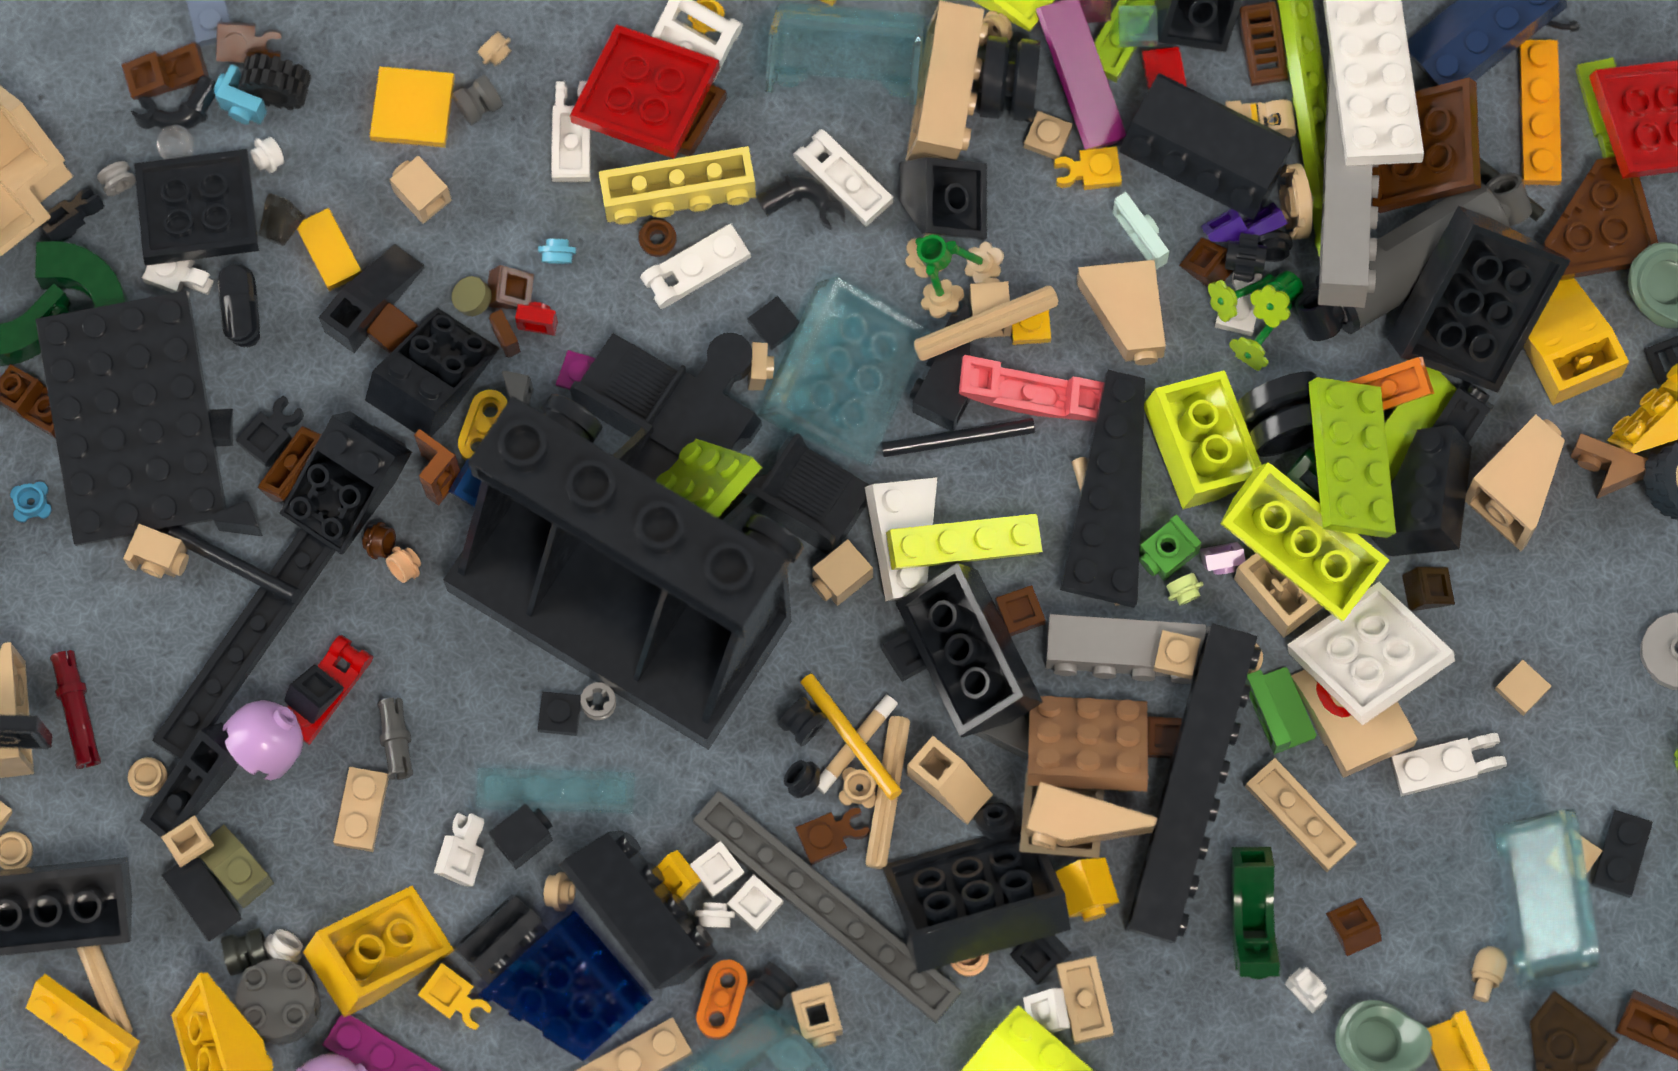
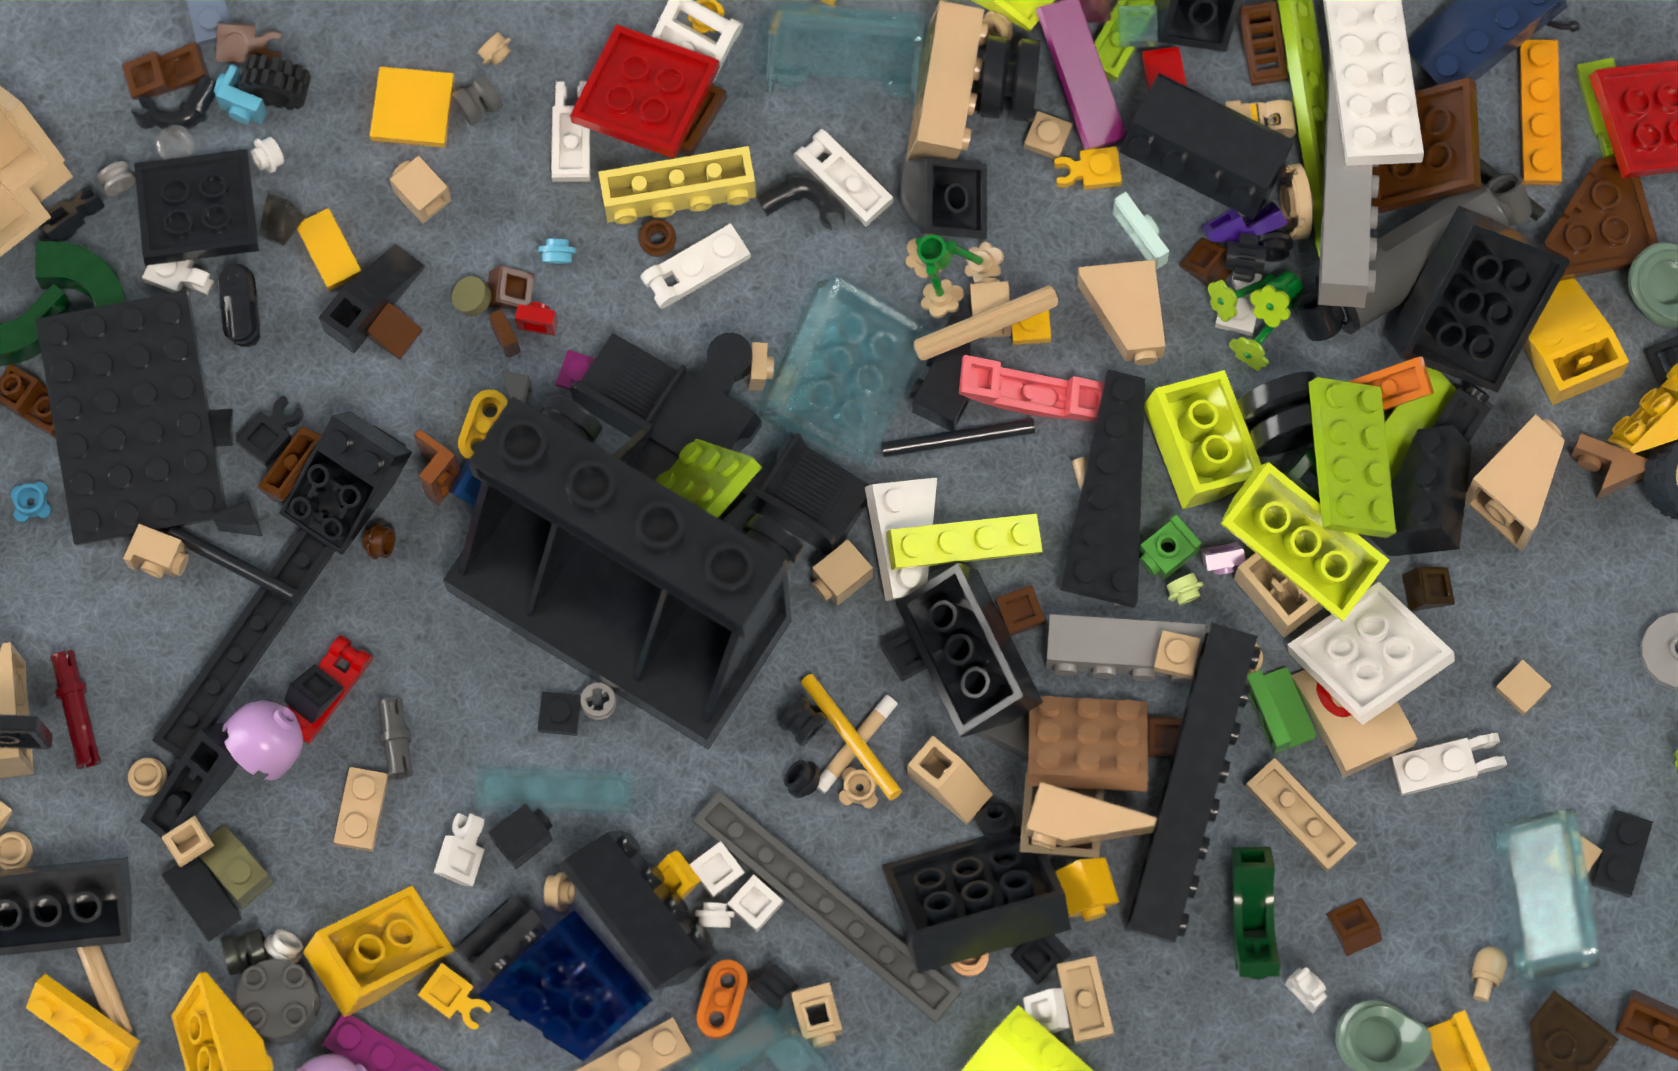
(403, 564): light nougat plate -> none
(429, 373): black slope -> none
(774, 322): black tile -> none
(826, 837): reddish brown plate -> none
(884, 808): tan axle -> none

